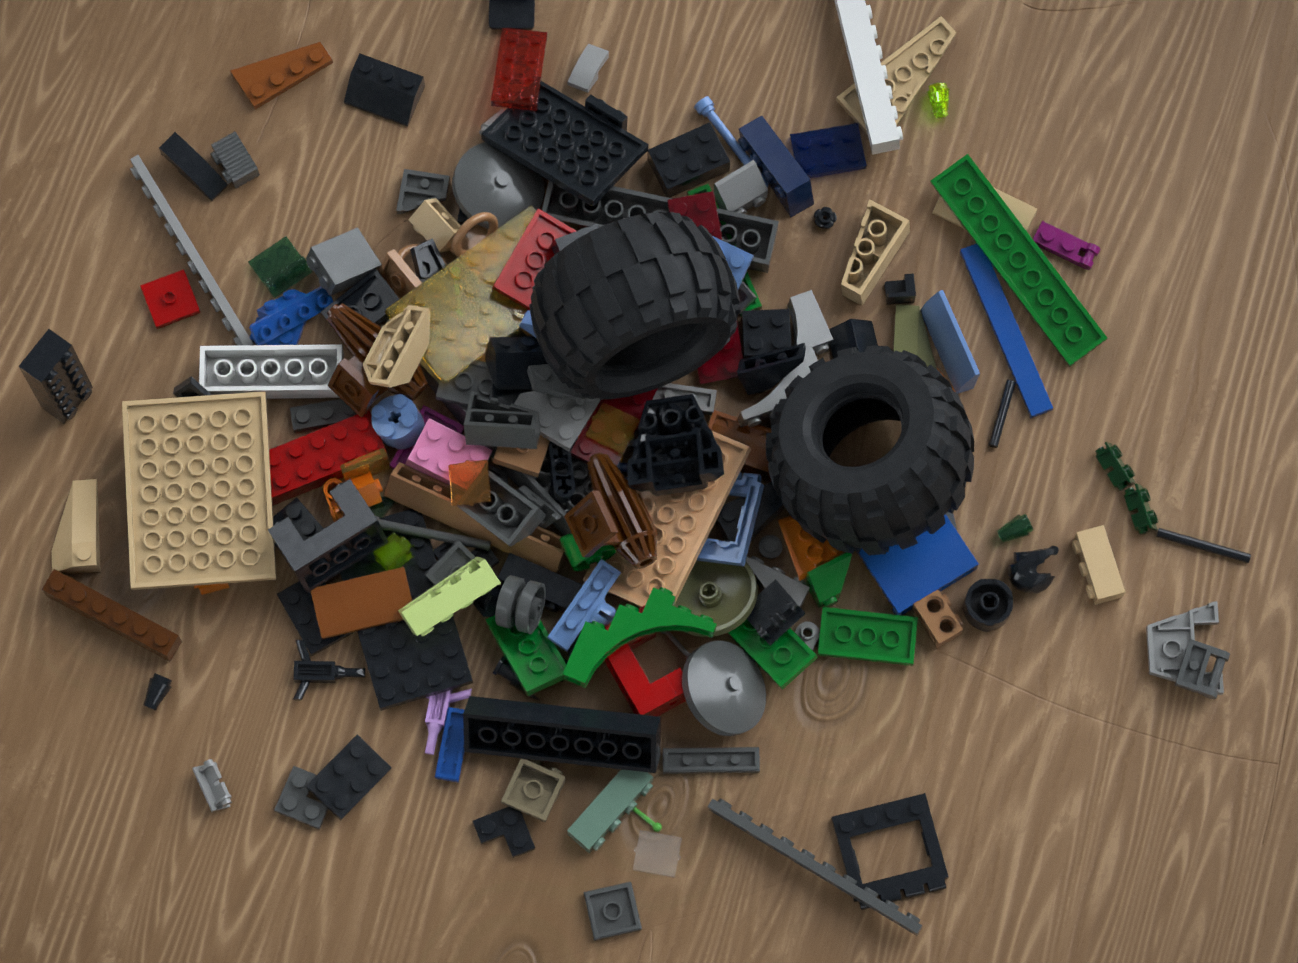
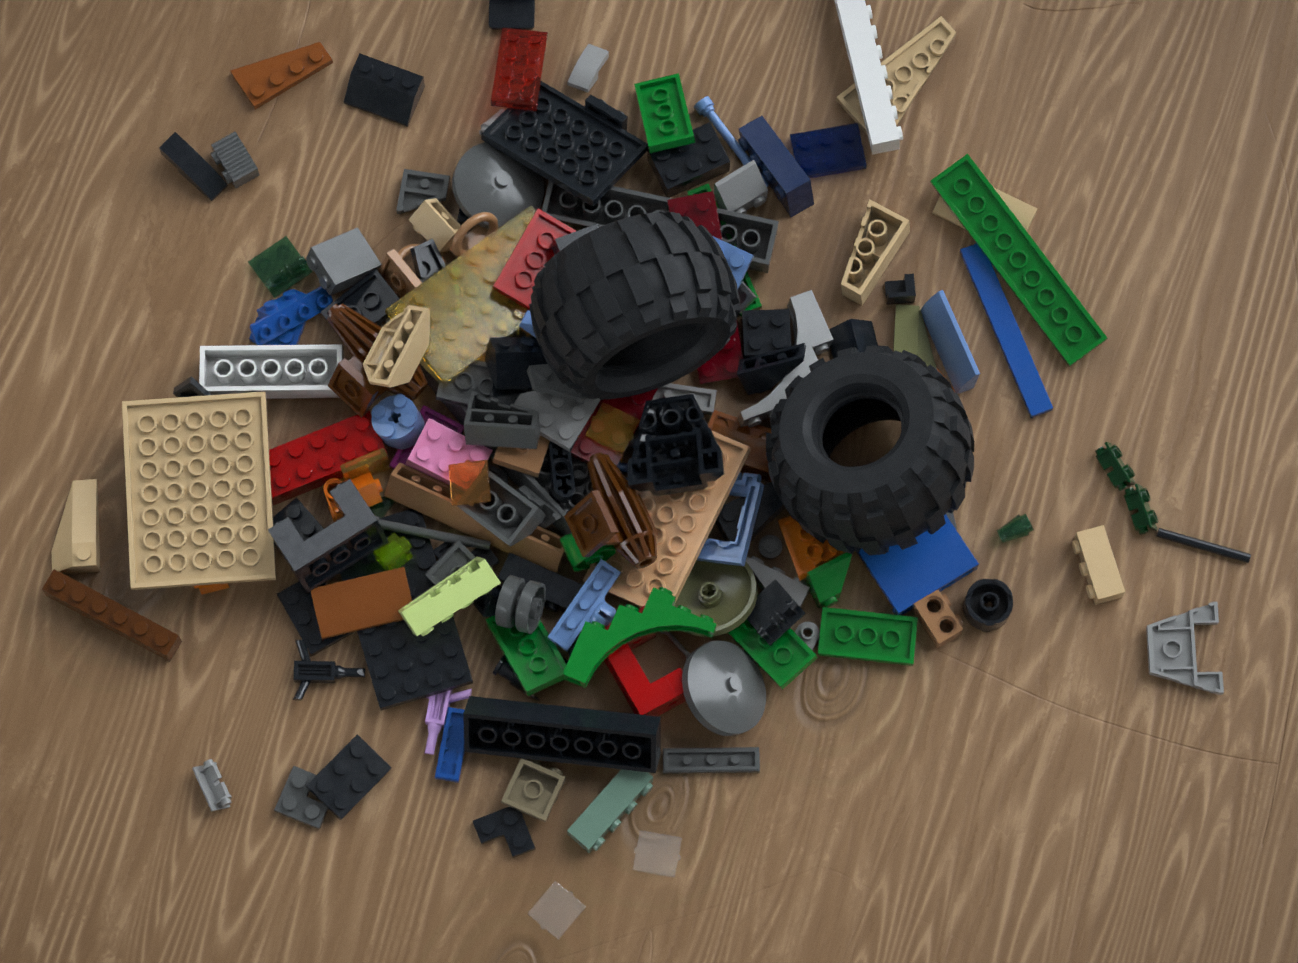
(56, 376): black brick -> none
(157, 690): black cone -> none
(170, 299): red plate -> none
(186, 247): light grey plate -> none
(319, 414): dark grey plate -> none
(556, 910): none -> clear piece
(612, 911): dark grey tile -> none
(656, 826): bright green hinge -> none
(664, 113): none -> green plate
(822, 223): black plate -> none
(824, 870): dark grey plate -> none
(886, 816): black hinge -> none
(939, 99): clear neon green cone -> none
(1002, 413): black bar -> none
(1024, 573): black helmet -> none
(1065, 245): magenta plate -> none
(1194, 668): dark grey plate -> none

